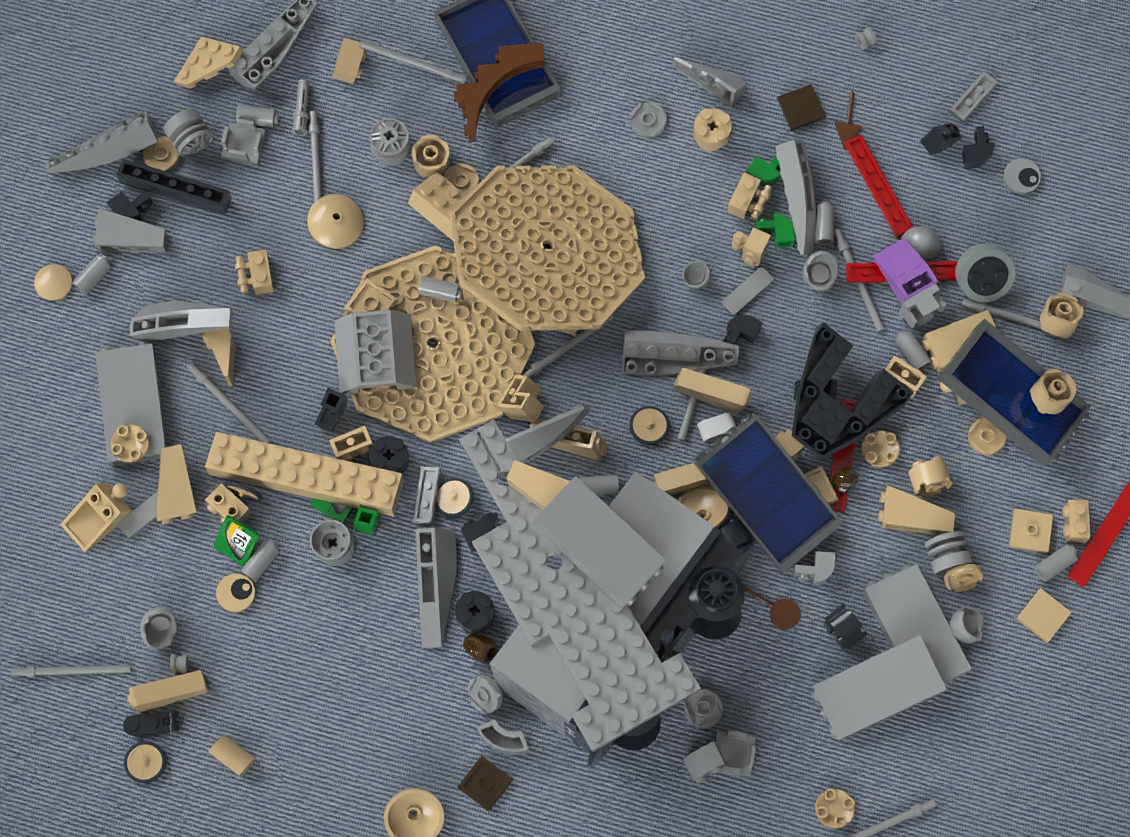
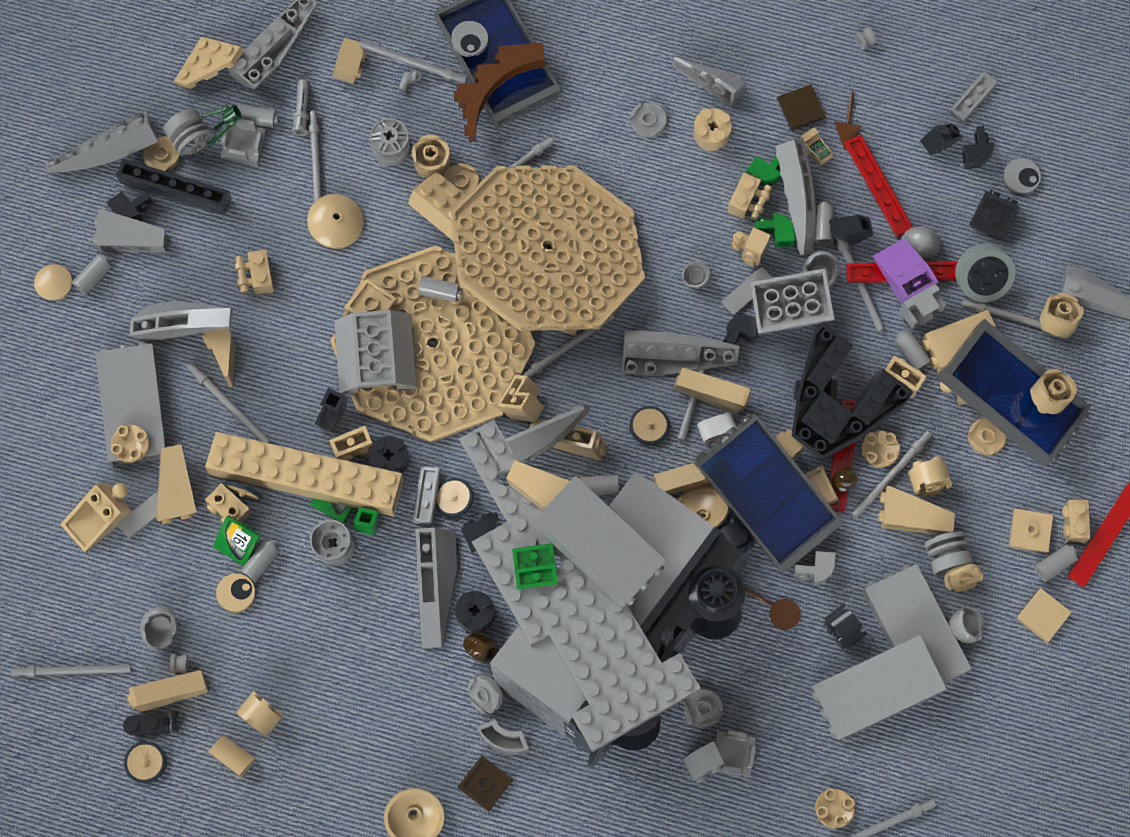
(230, 116): none -> dark green plant
(259, 714): none -> tan brick
(409, 78): none -> light grey arm
(469, 38): none -> light grey tile
(535, 566): none -> green slope
(792, 301): none -> light grey slope
(816, 147): none -> tan leg
(851, 228): none -> black slope
(916, 447): none -> light grey bar
(995, 214): none -> black plate

